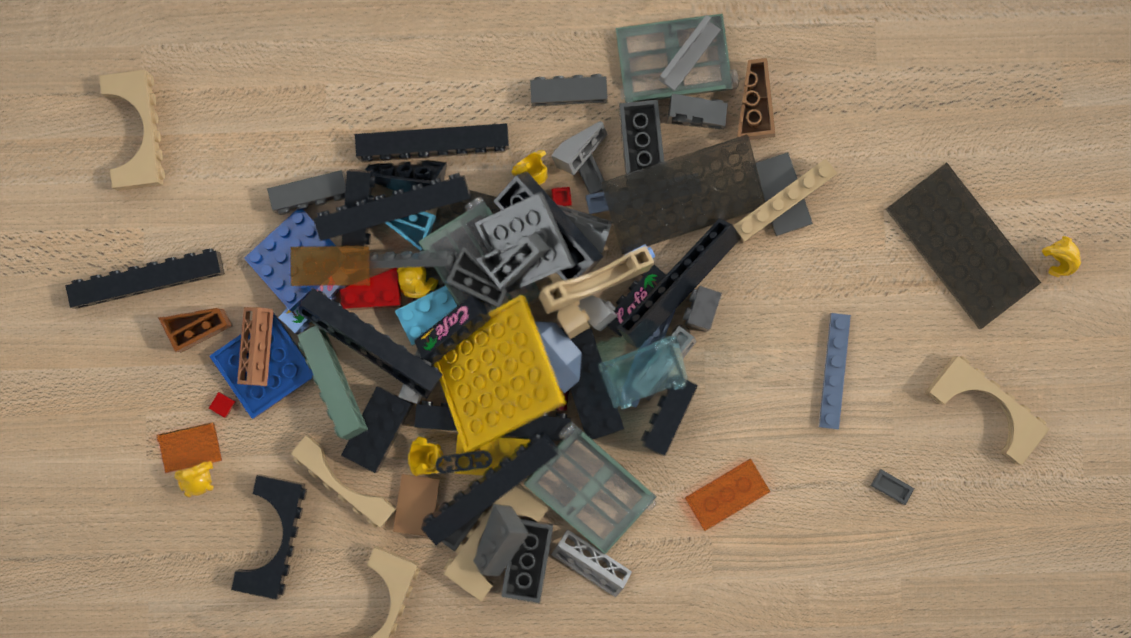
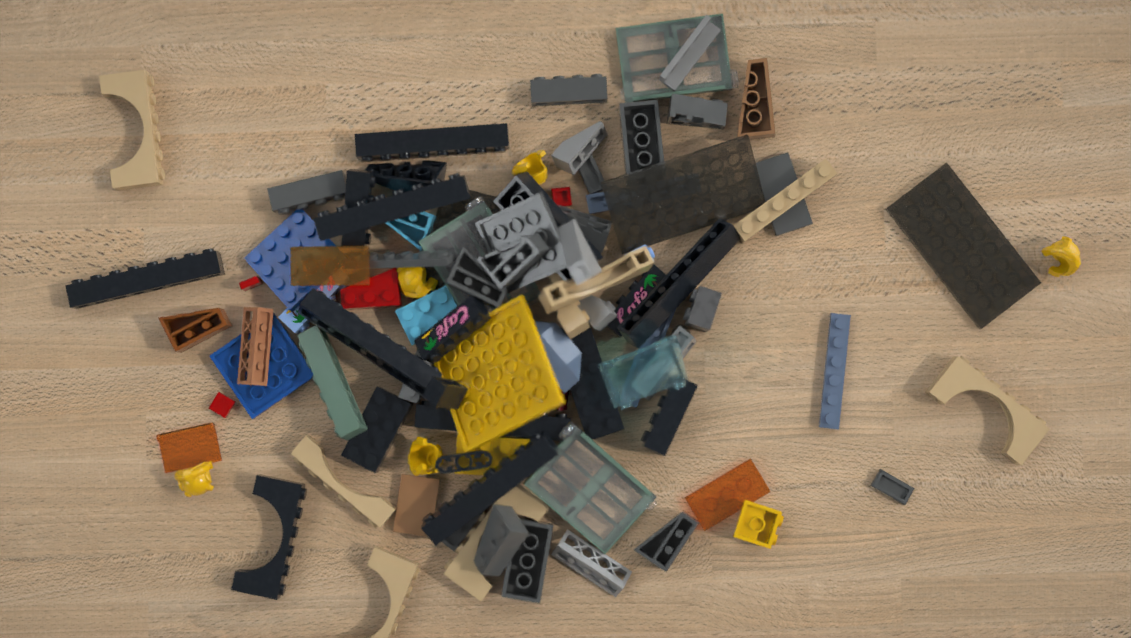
(250, 283): none -> red tile
(444, 393): none -> black brick
(577, 253): none -> light grey slope
(668, 541): none -> dark grey wedge
(758, 524): none -> yellow plate

